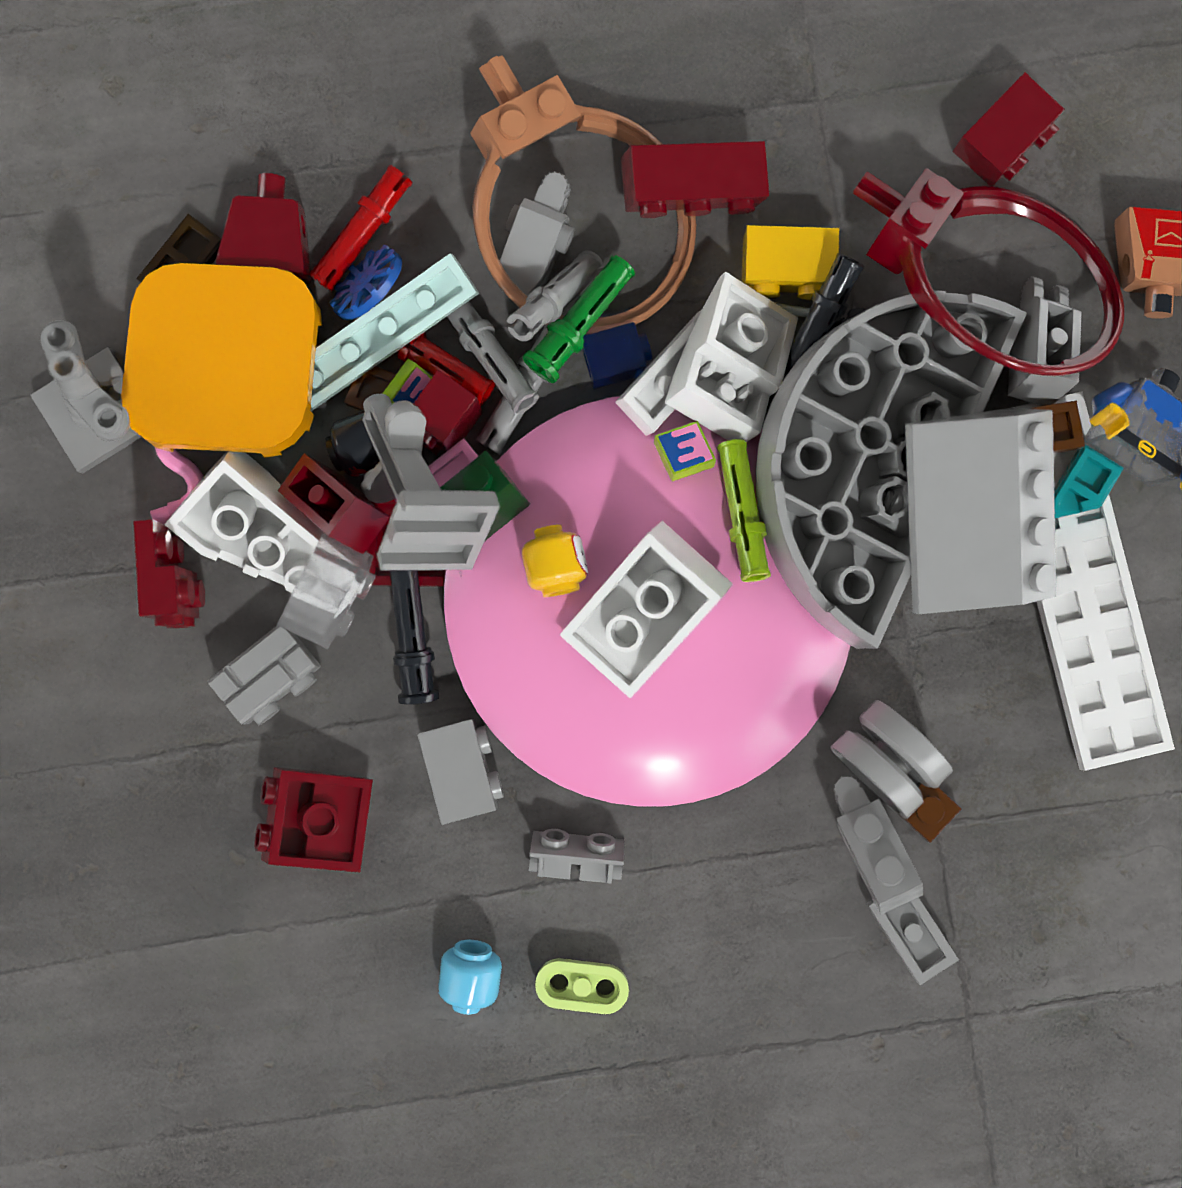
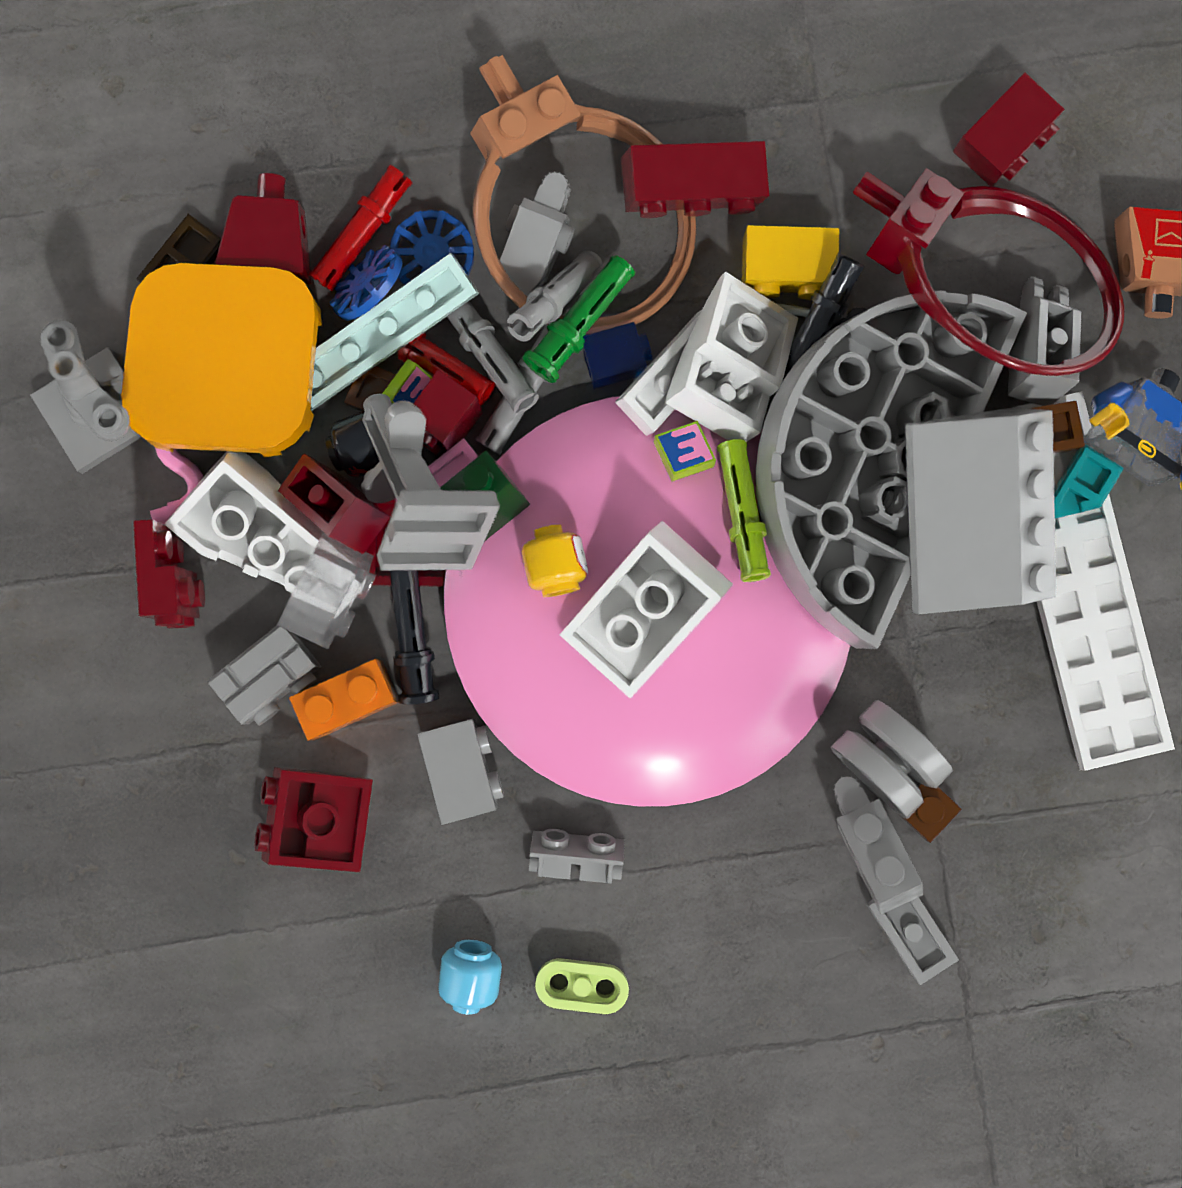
(344, 699): none -> orange brick
(431, 247): none -> blue wheel

